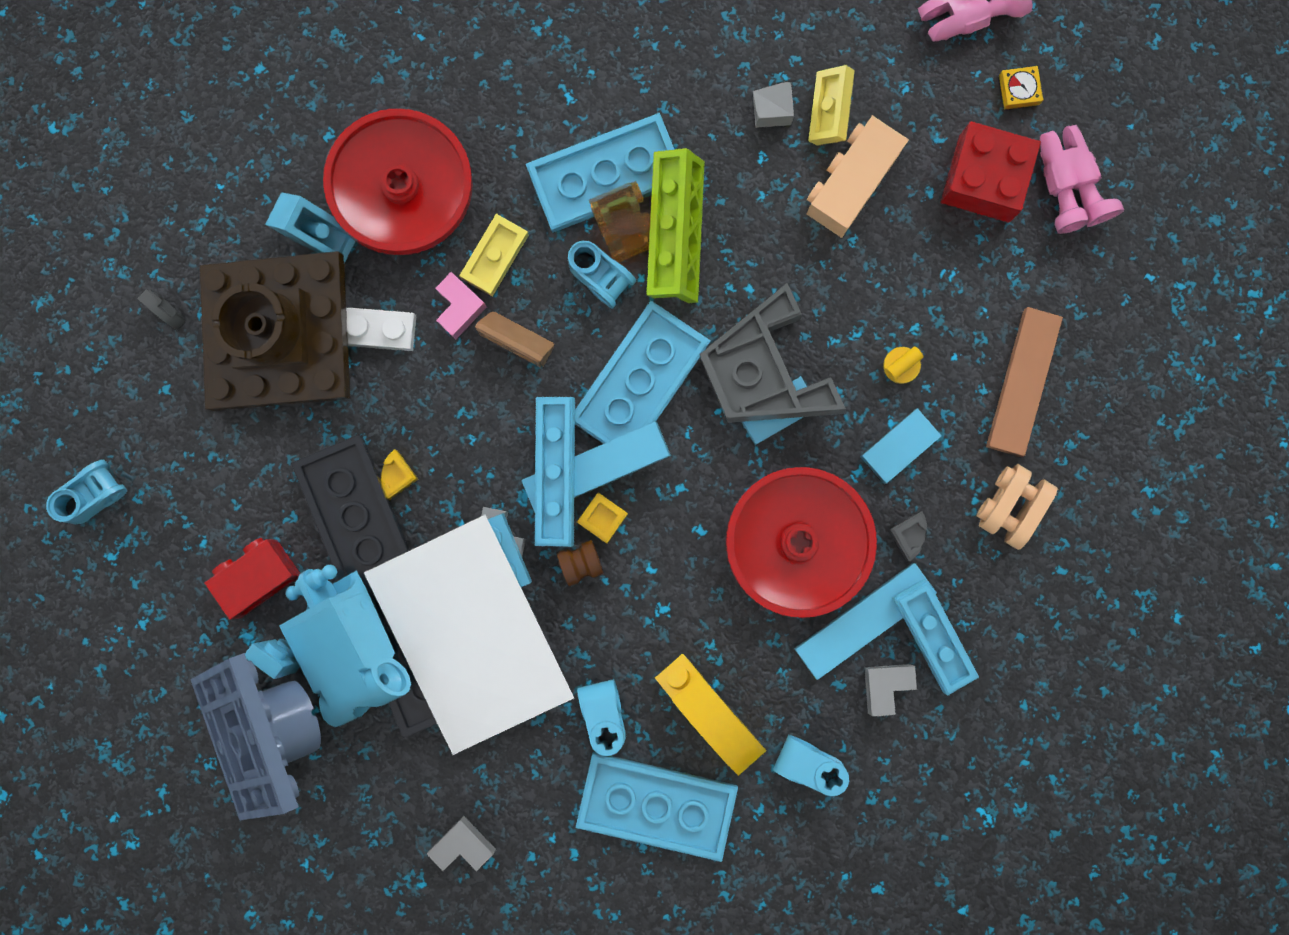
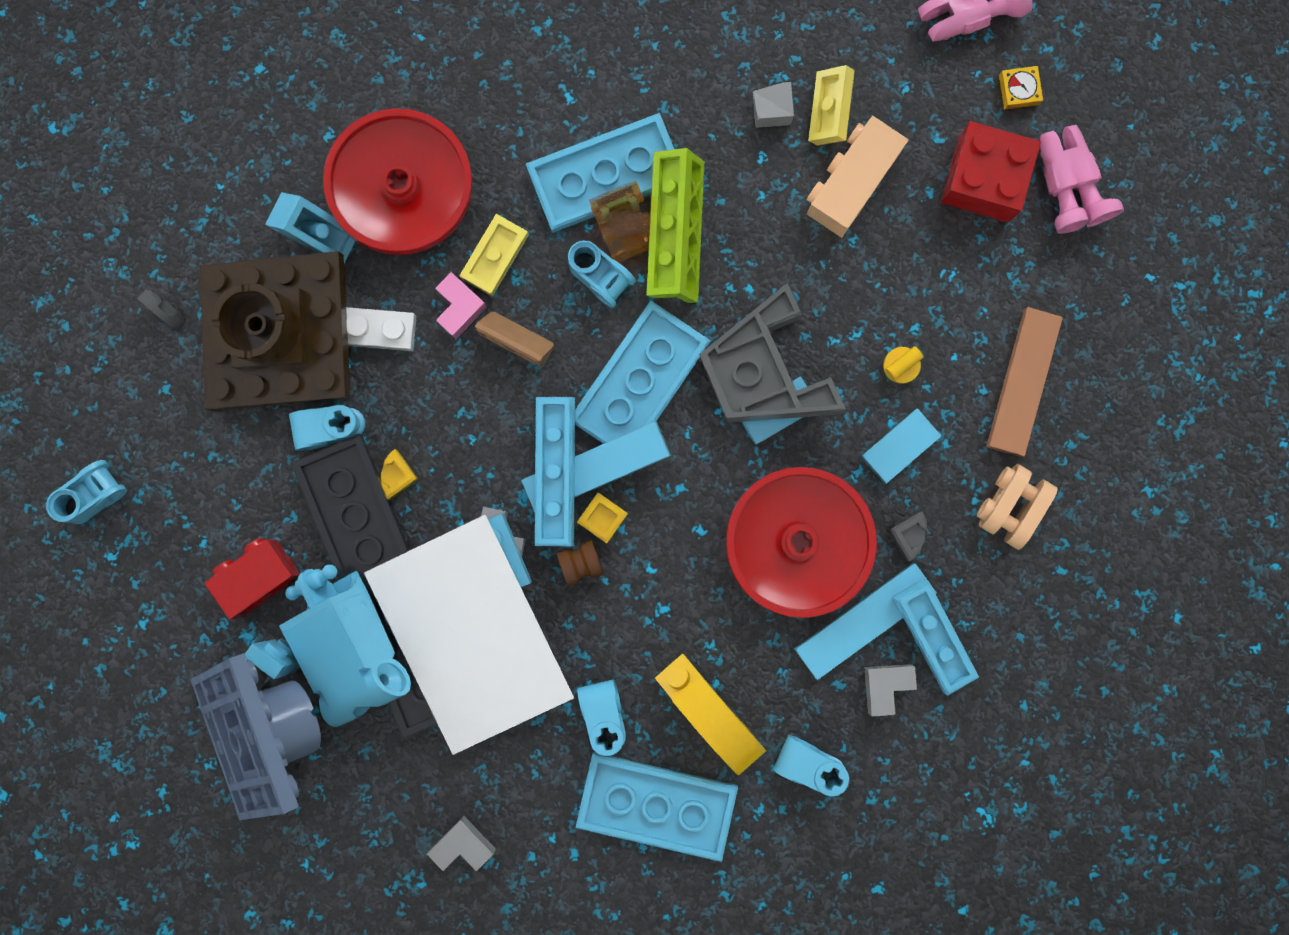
(321, 427): none -> medium azure piece

